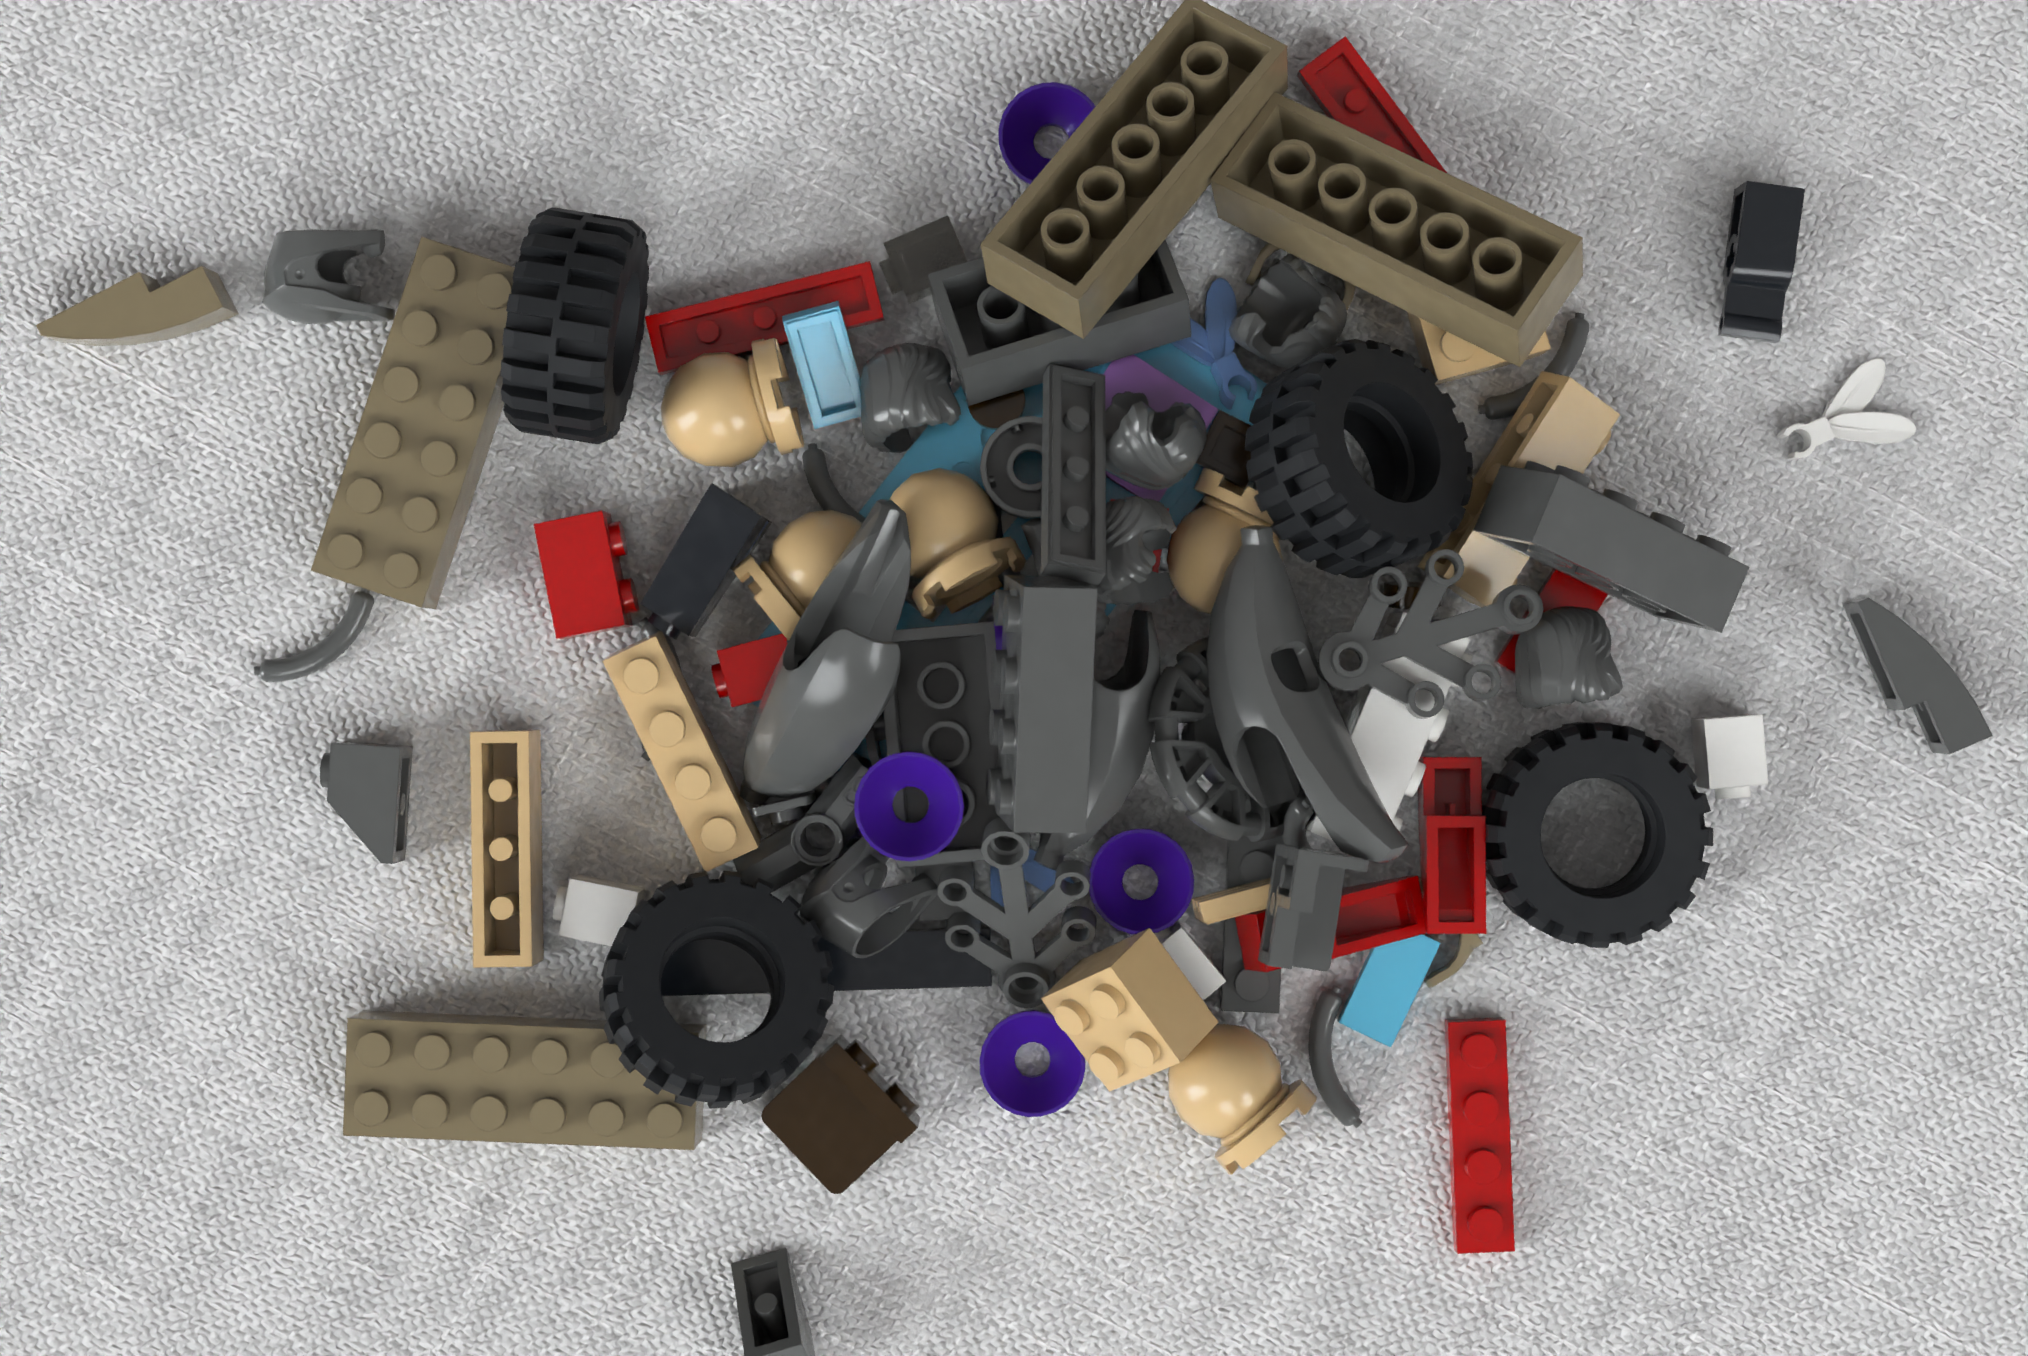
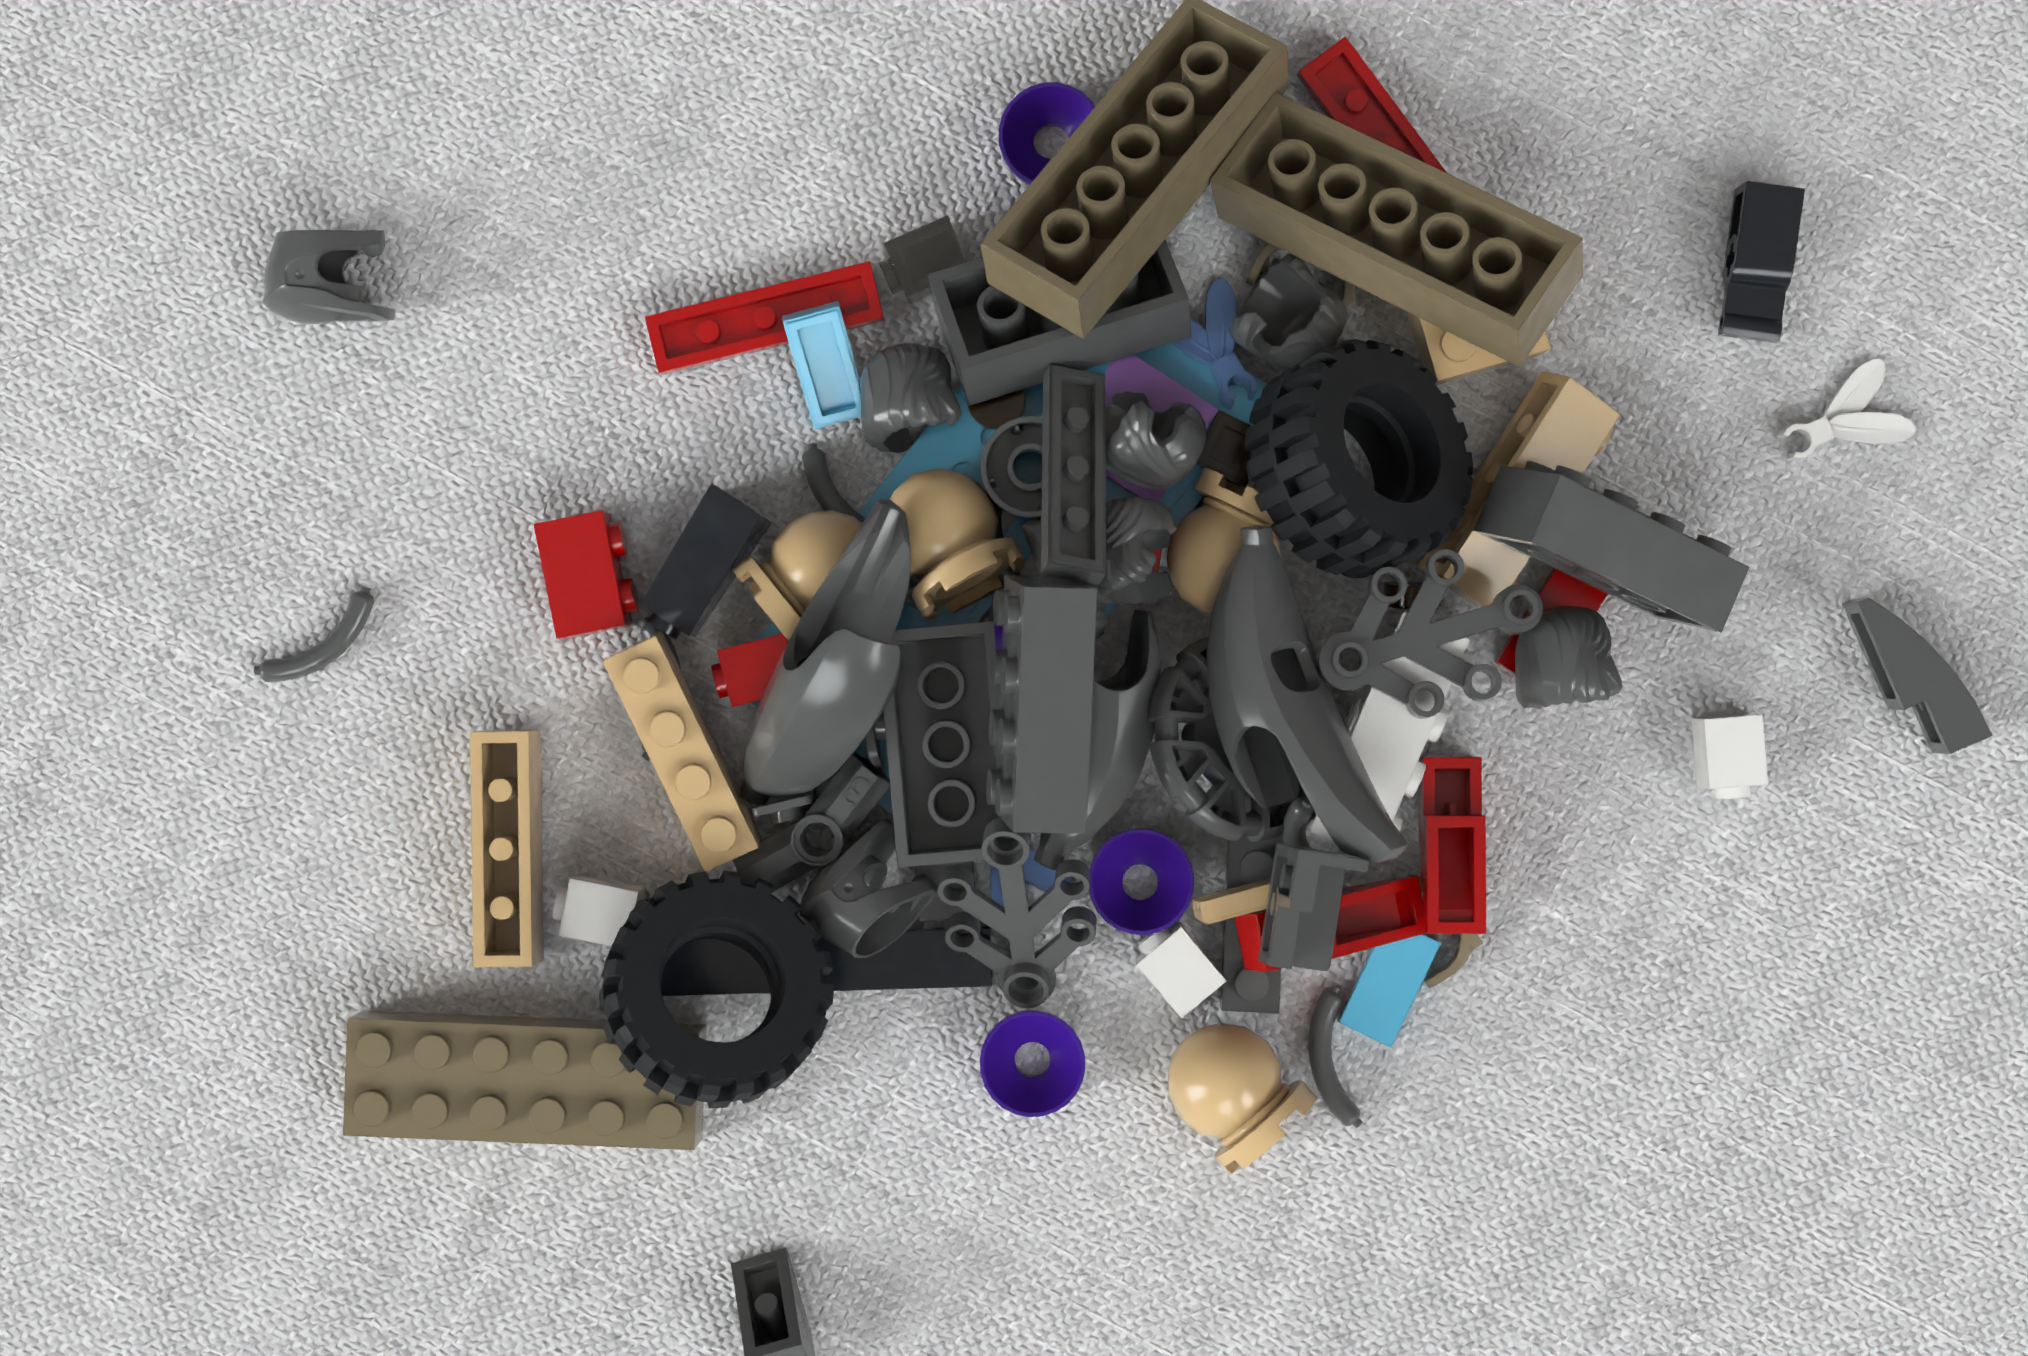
(143, 311): dark tan slope -> none
(371, 793): dark grey slope -> none
(422, 430): dark tan brick -> none
(574, 325): black tyre -> none
(729, 407): tan tile -> none
(841, 1114): dark brown bracket -> none
(885, 829): dark purple piece -> none
(1130, 1010): tan brick -> none
(1479, 1135): red plate -> none
(1562, 364): dark grey piece -> none
(1670, 848): black tyre -> none

